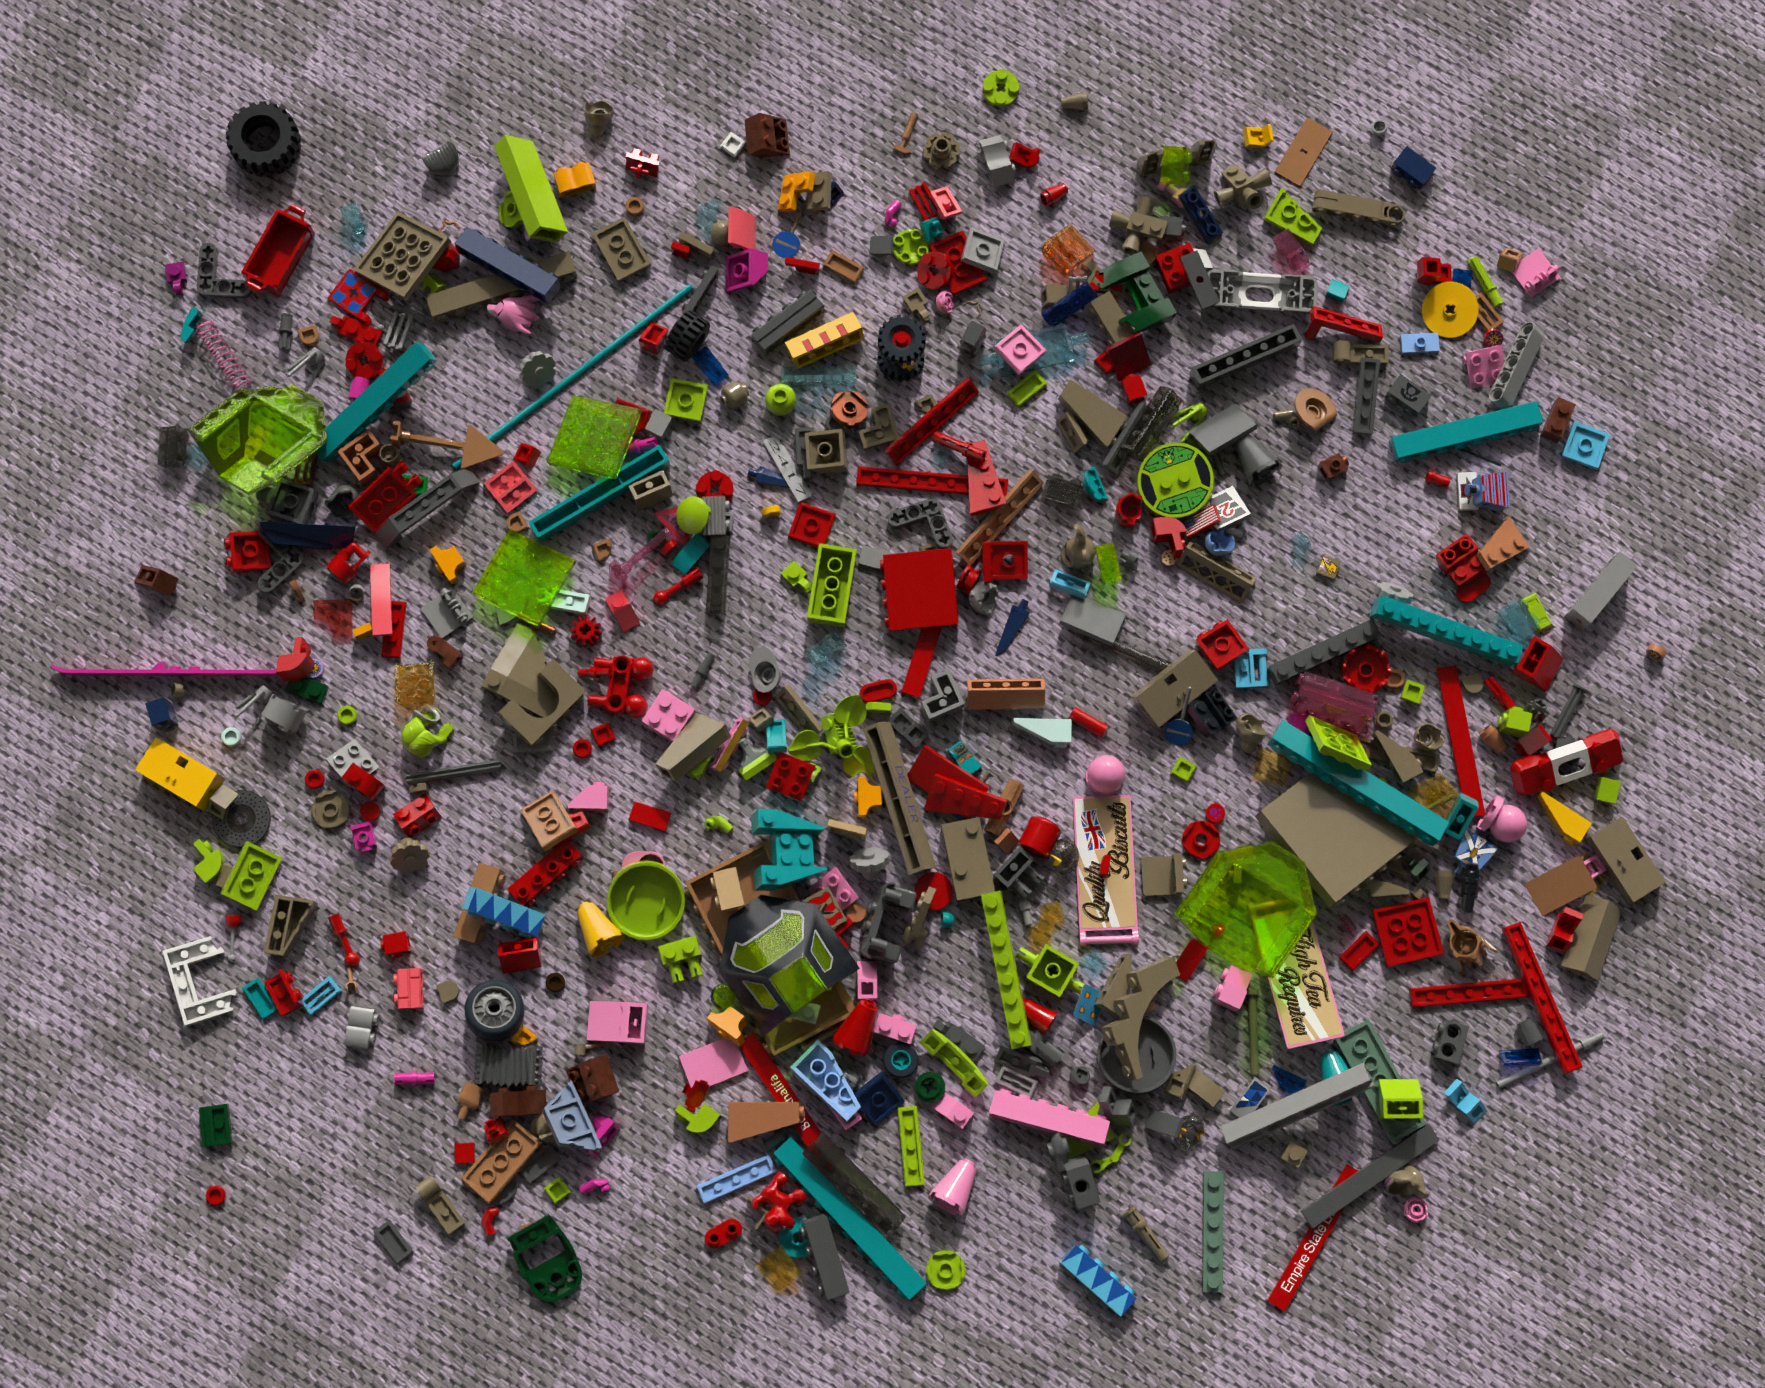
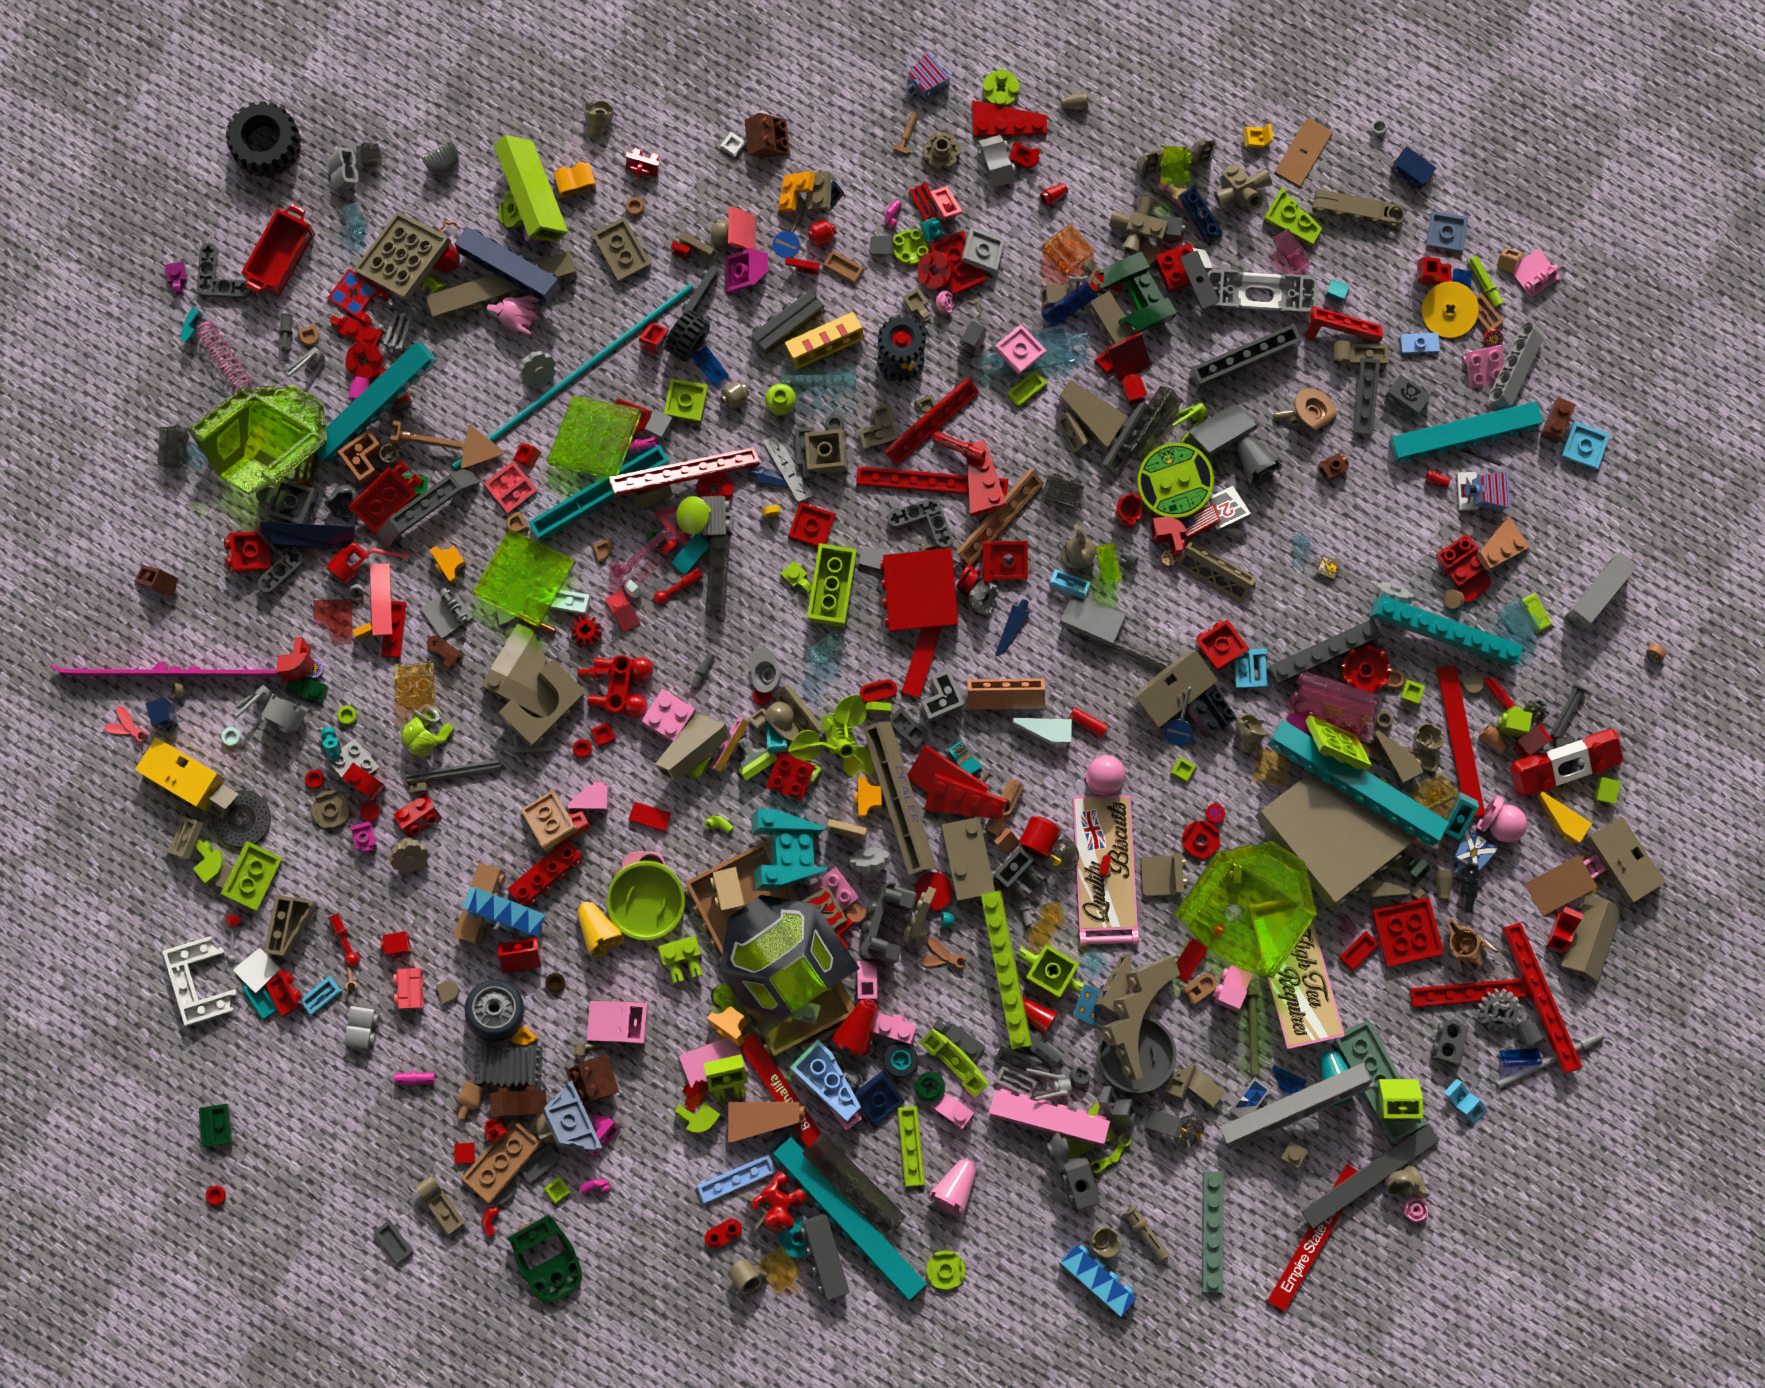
(127, 725): none -> coral piece
(185, 837): none -> dark tan plate
(256, 970): none -> white sticker
(295, 586): medium nougat tile -> none
(330, 743): none -> teal leg
(343, 169): none -> light grey brick
(368, 156): none -> clear smoke brick
(385, 552): none -> coral piece
(632, 589): none -> tile
(684, 471): none -> tile
(707, 213): clear light blue tile -> none
(725, 1074): none -> lime brick
(746, 1277): none -> dark tan piece
(781, 719): none -> dark tan cap
(822, 233): none -> red head
(848, 399): plate -> none
(926, 77): none -> medium blue torso
(942, 455): clear light blue tile -> none
(942, 956): none -> nougat piece
(1006, 121): none -> red wing
(1061, 1087): none -> light grey plant
(1094, 485): teal tile -> none
(1111, 1246): none -> dark tan hair
(1205, 983): none -> medium nougat plate
(1213, 546): medium blue hair -> none
(1232, 913): none -> clear plate
(1446, 232): none -> sand blue tile
(1454, 599): none -> medium nougat tile
(1489, 1010): none -> light grey gear
(1538, 663): red slope -> none

